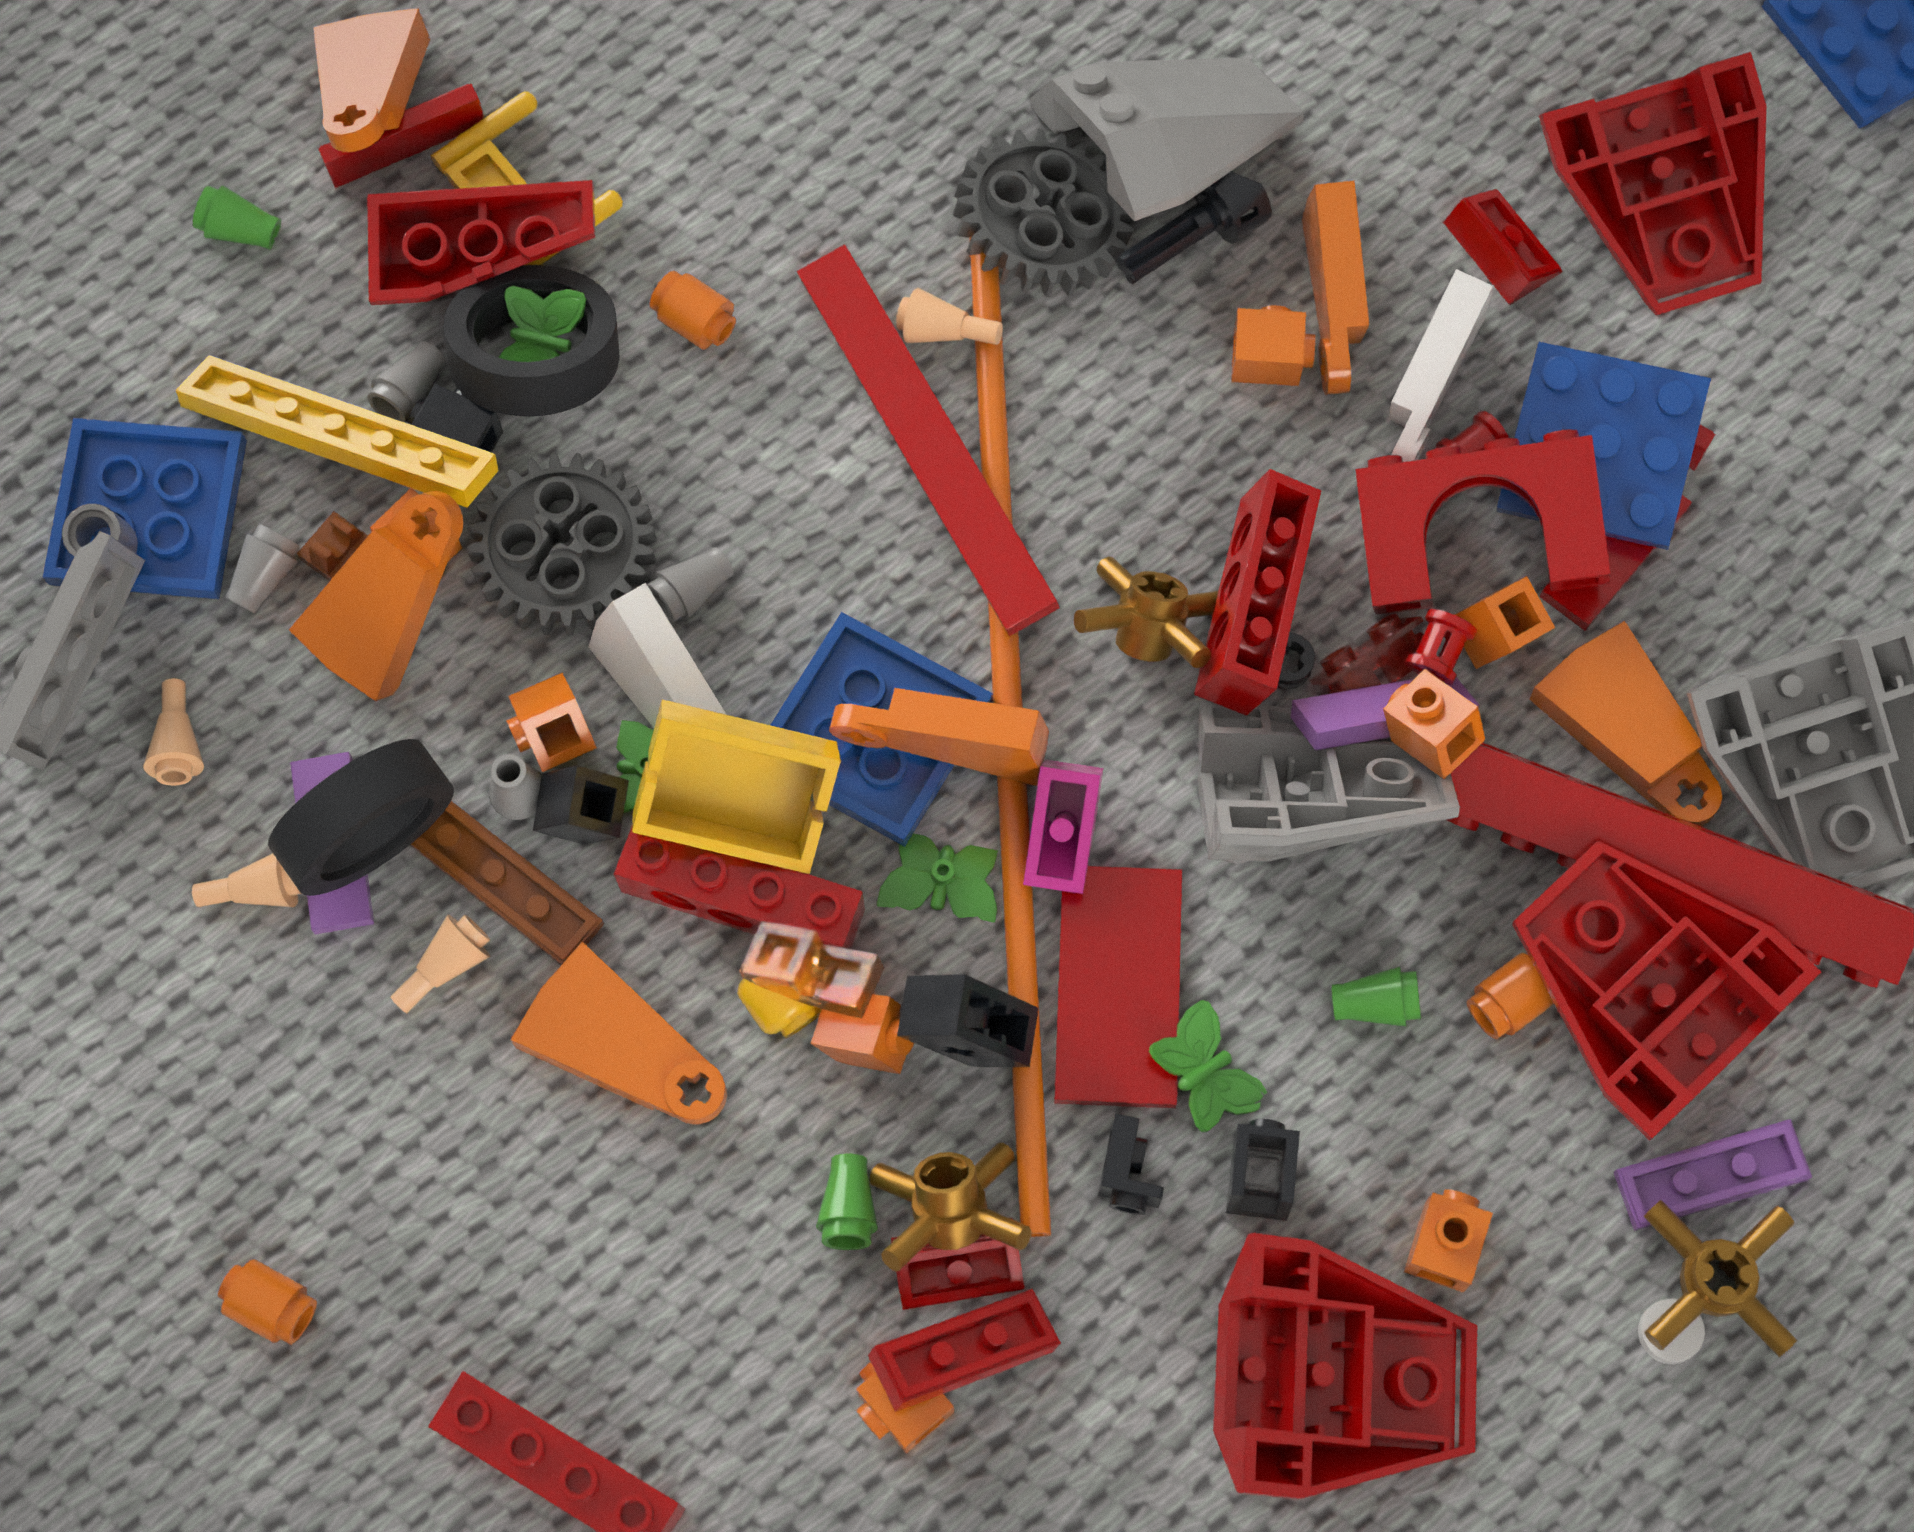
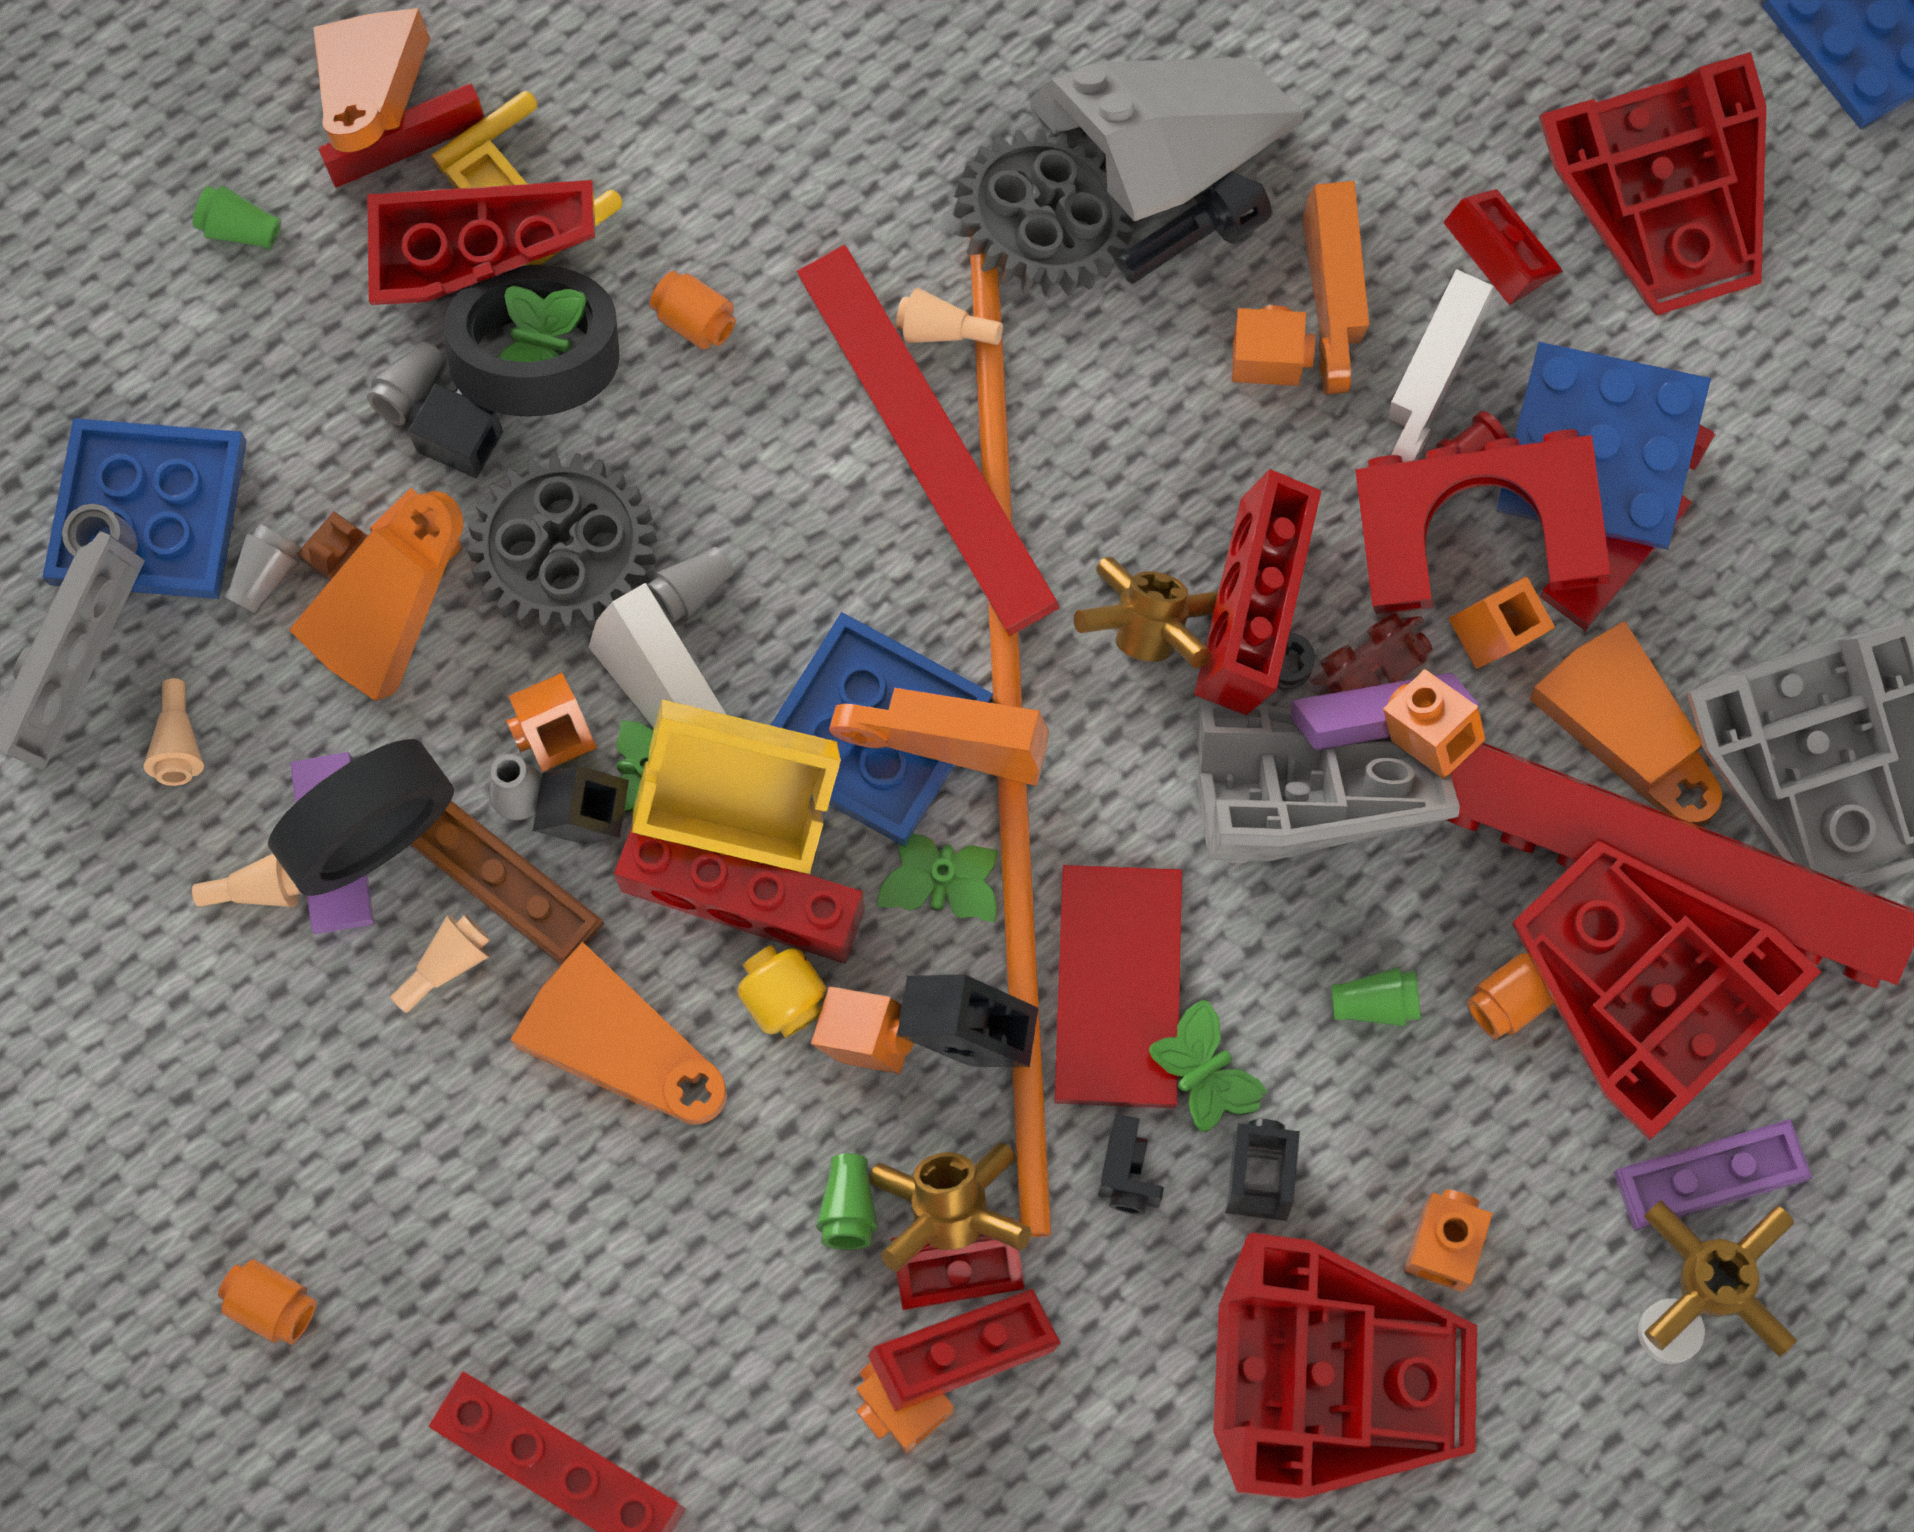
(337, 430): yellow plate -> none
(806, 970): clear orange slope -> none
(1063, 826): dark pink slope -> none
(1456, 633): red bush -> none

